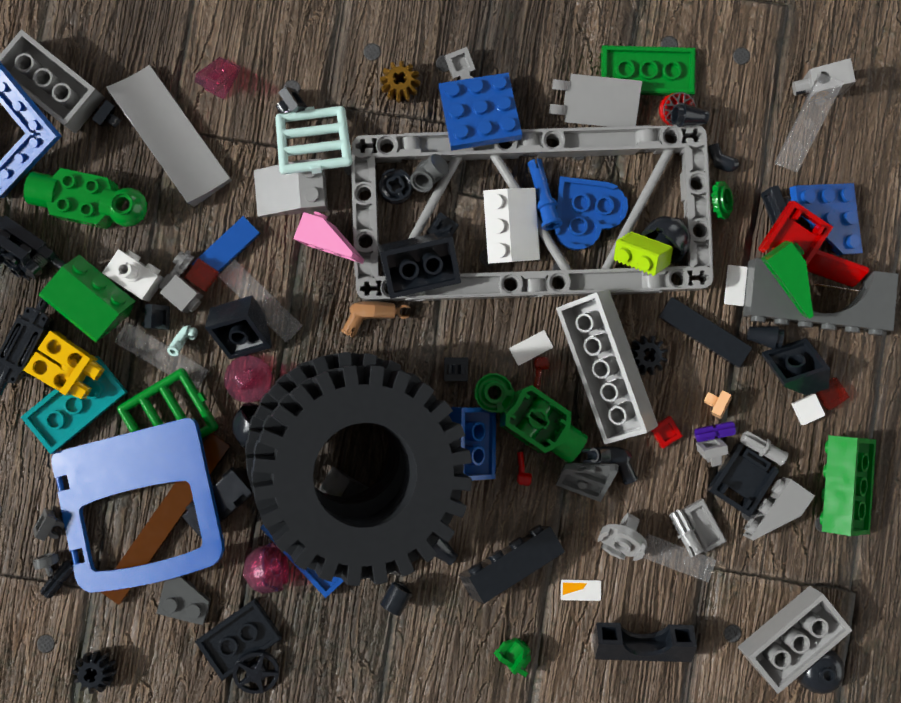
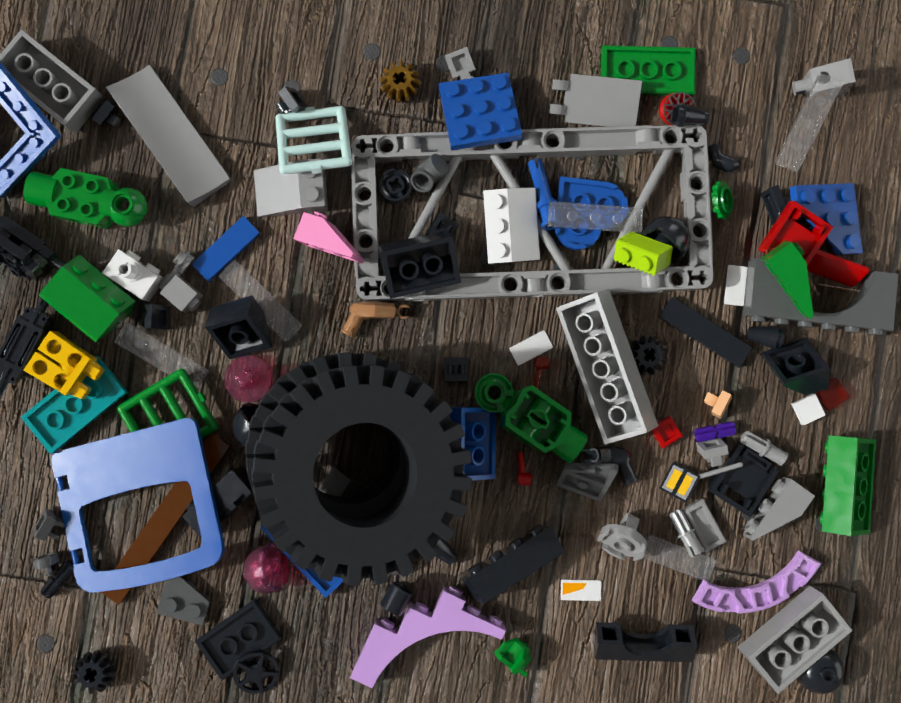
(187, 332): light aqua arm -> none
(202, 275): clear red tile -> none
(218, 77): clear pink slope -> none
(418, 623): none -> lavender arch
(595, 217): none -> clear tile
(681, 481): none -> piece
(760, 595): none -> lavender tile

